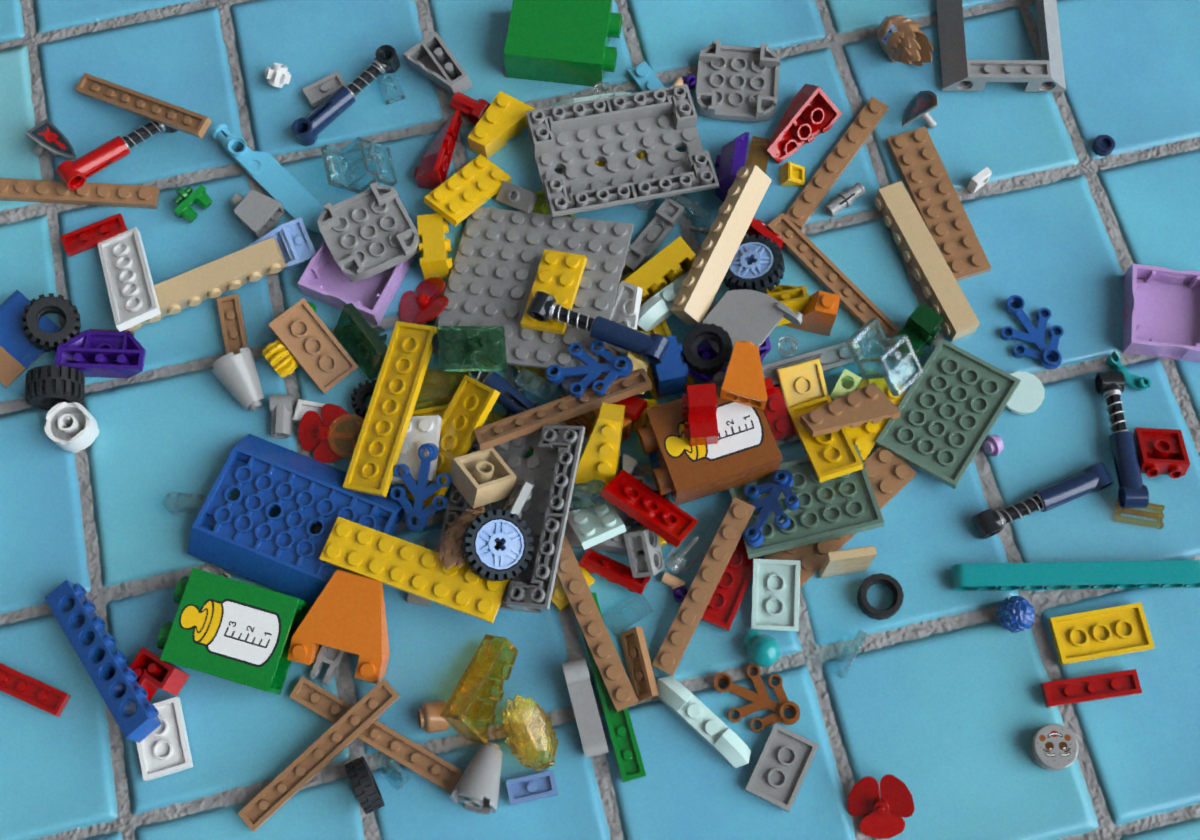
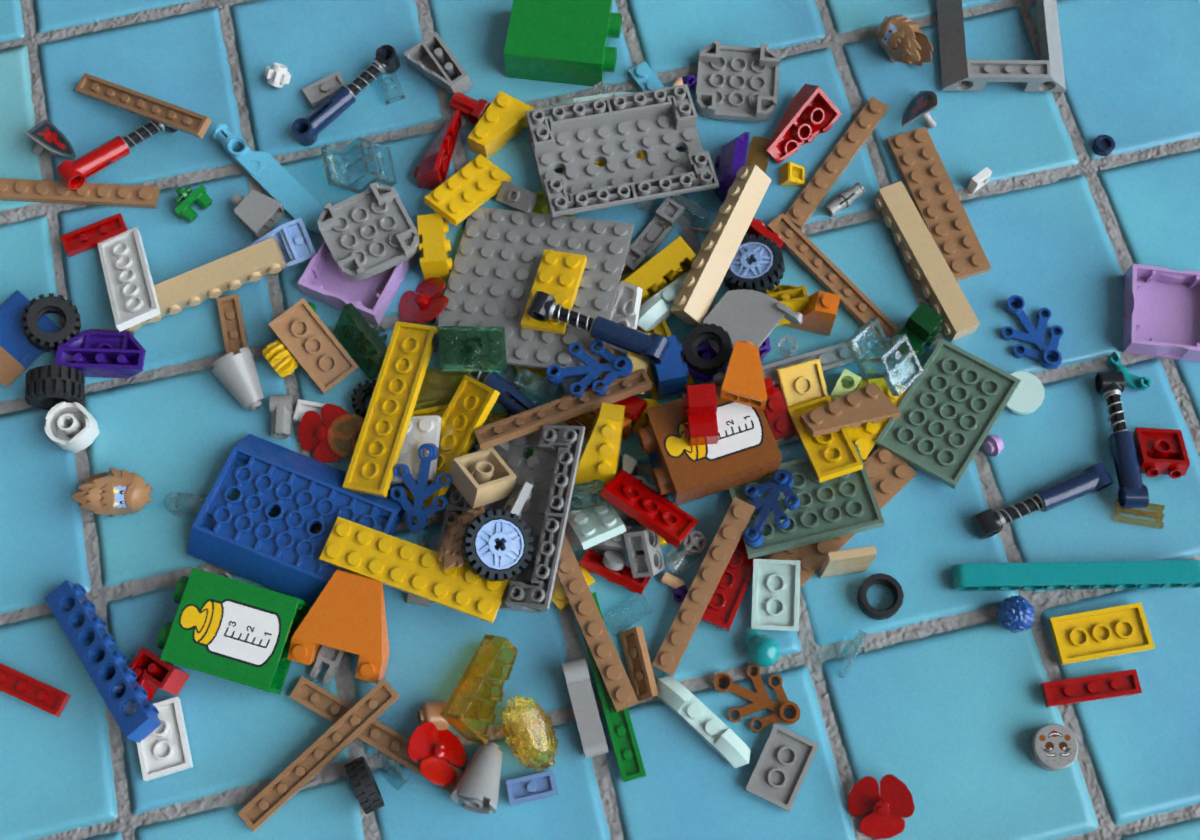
(114, 493): none -> medium nougat head
(435, 749): none -> red piece
(614, 560): none -> light grey tile
(700, 544): none -> light grey wheel

